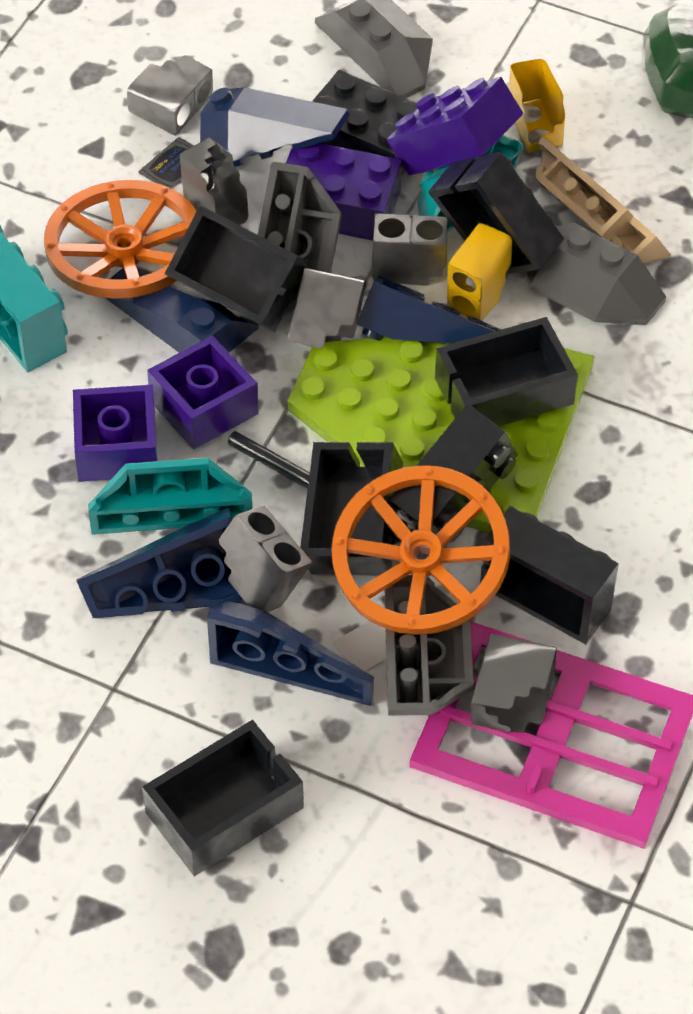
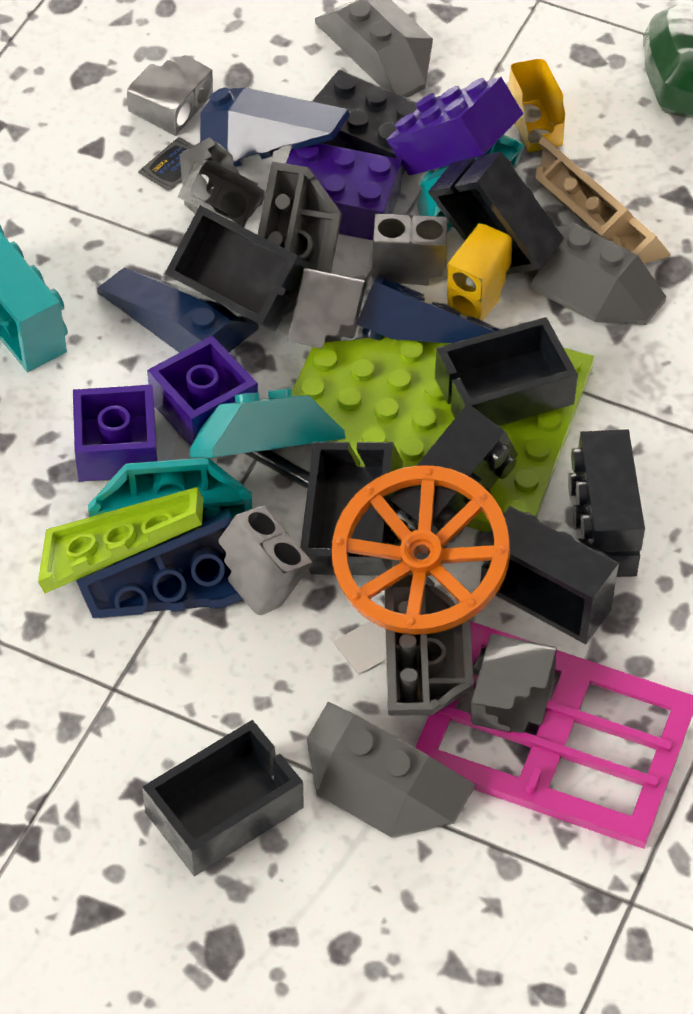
(106, 538): none -> lime wing
(122, 244): orange wheel -> none
(217, 173): none -> dark grey piece
(264, 425): none -> teal wedge
(269, 648): dark blue wedge -> none
(382, 776): none -> dark grey wedge
(608, 497): none -> black piece

